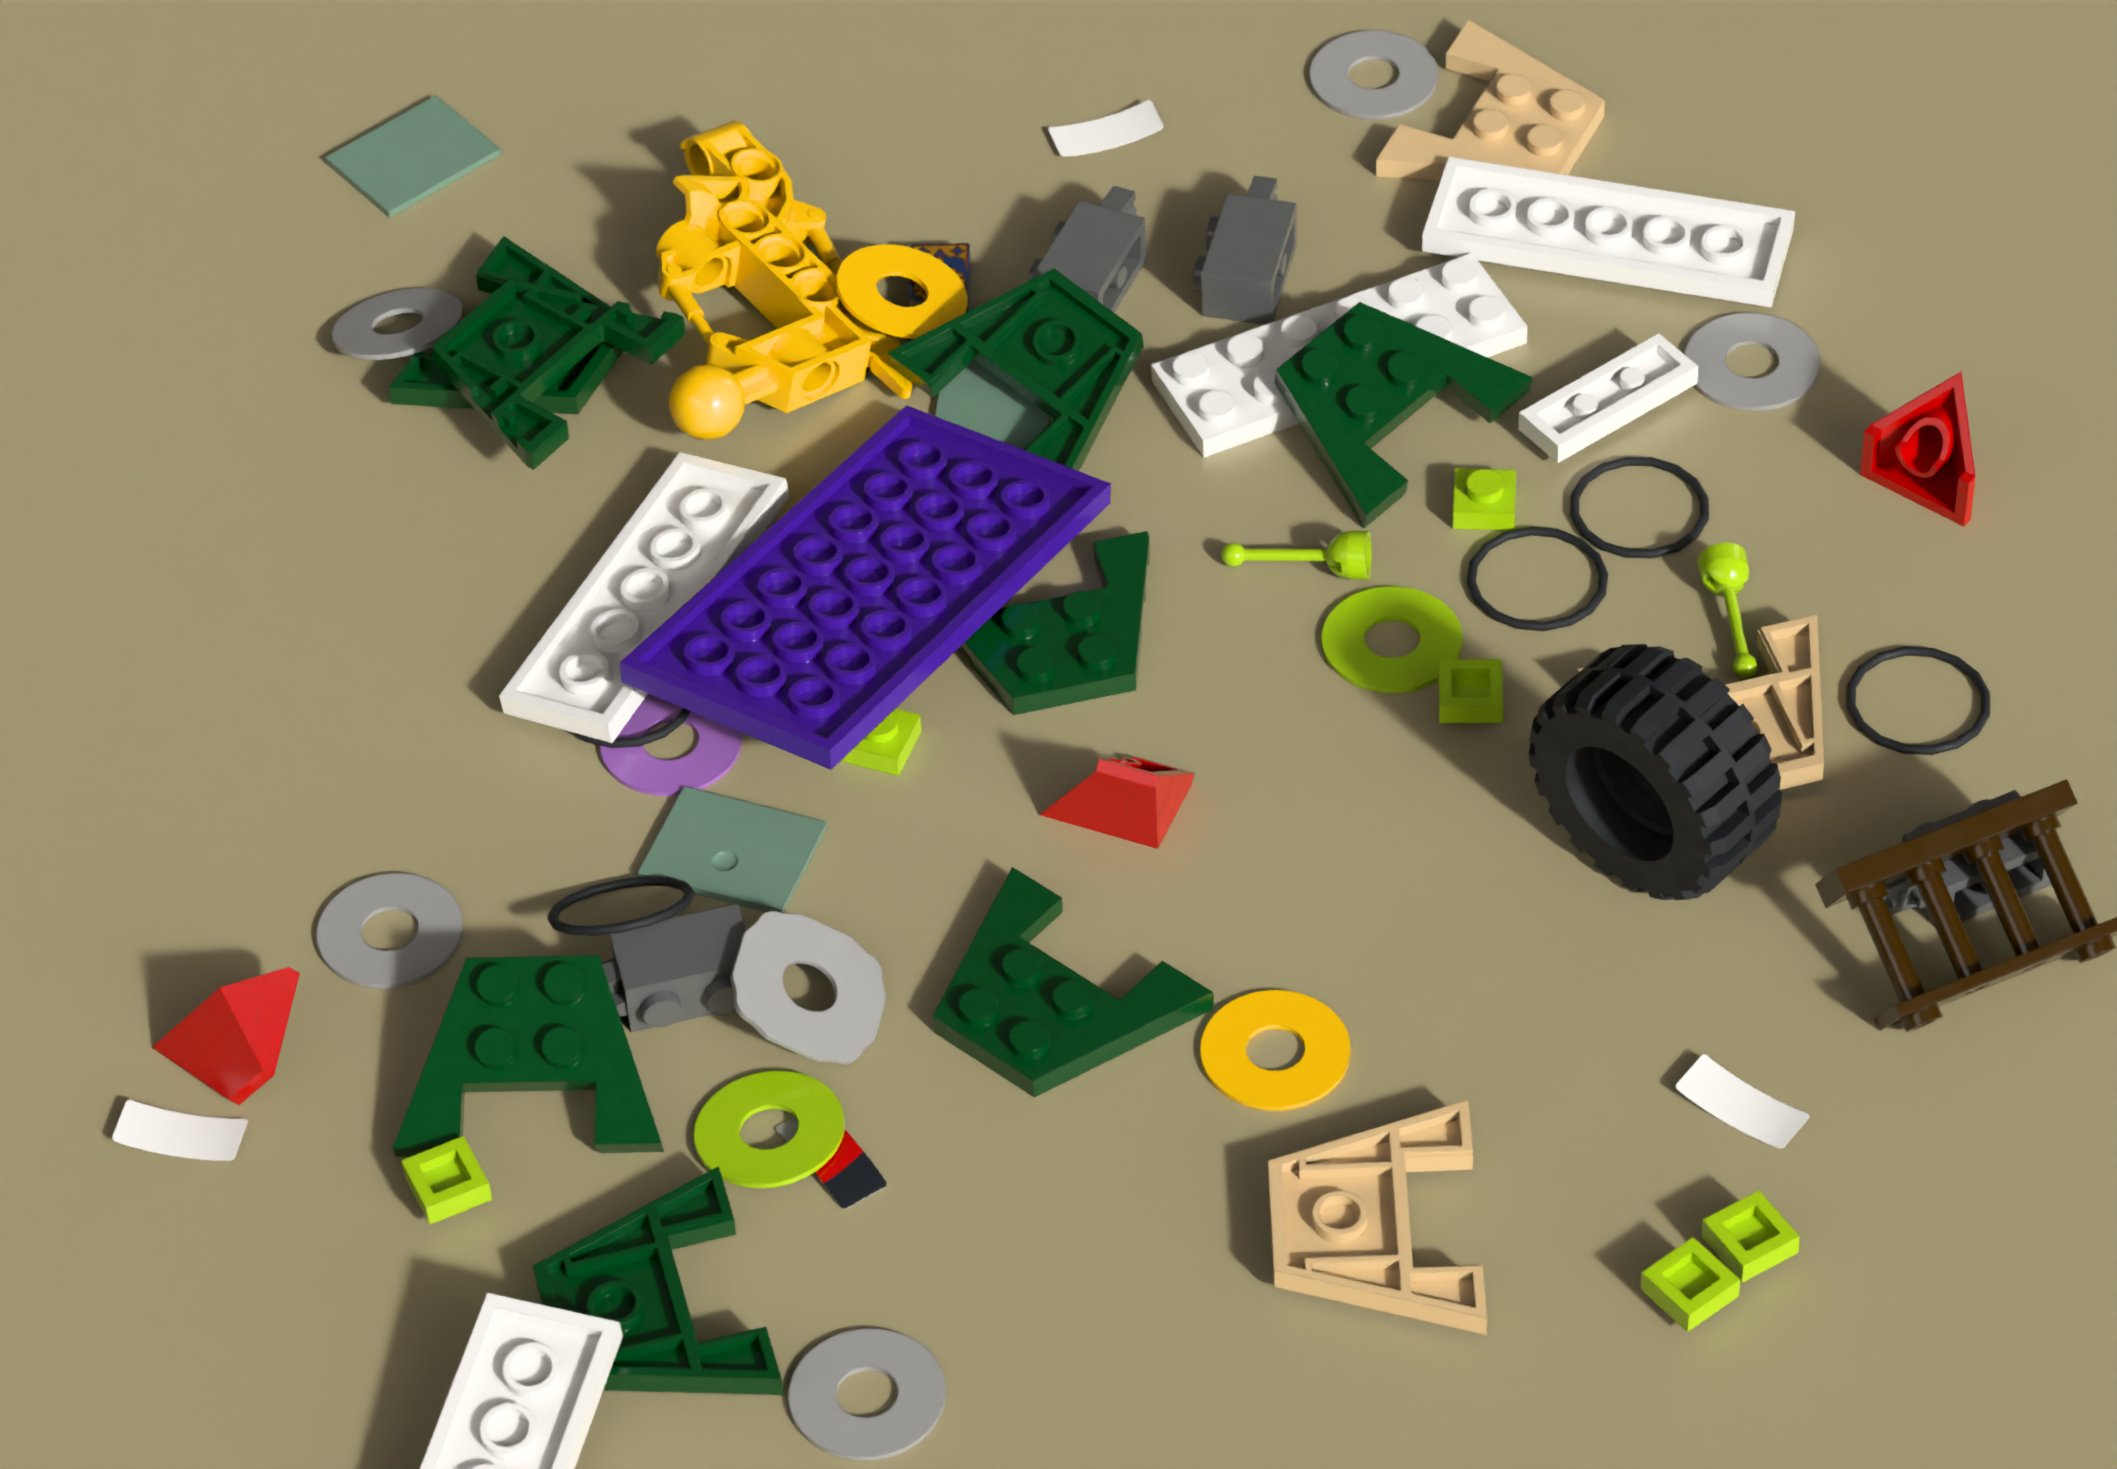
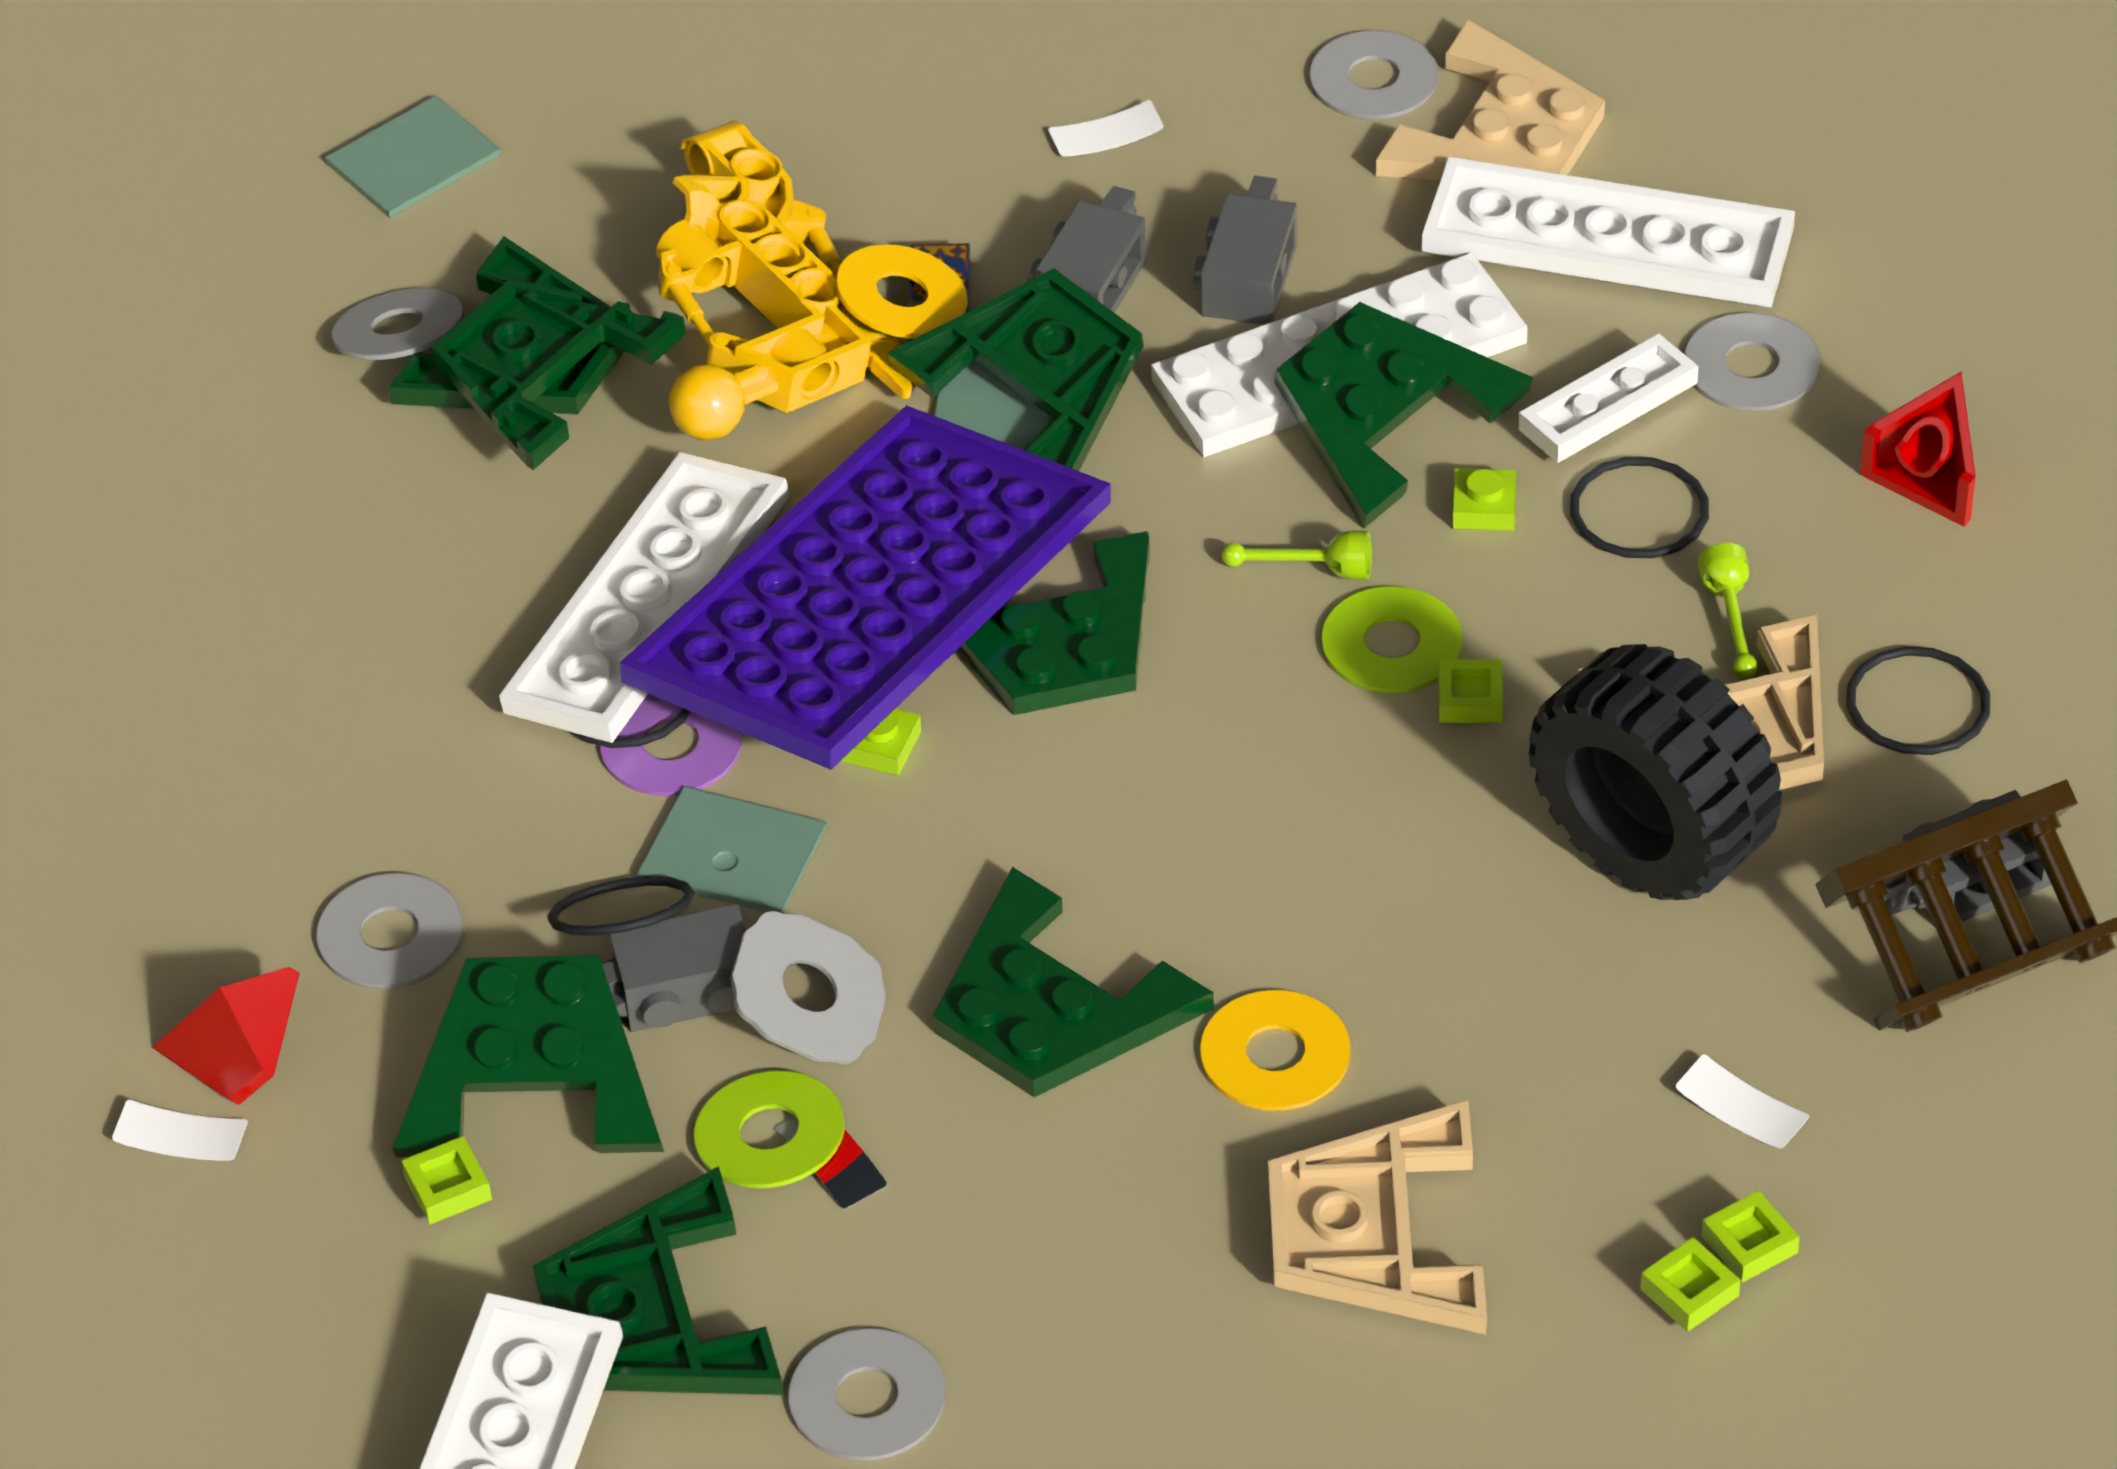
(1126, 800): red slope -> none
(1535, 625): black piece -> none

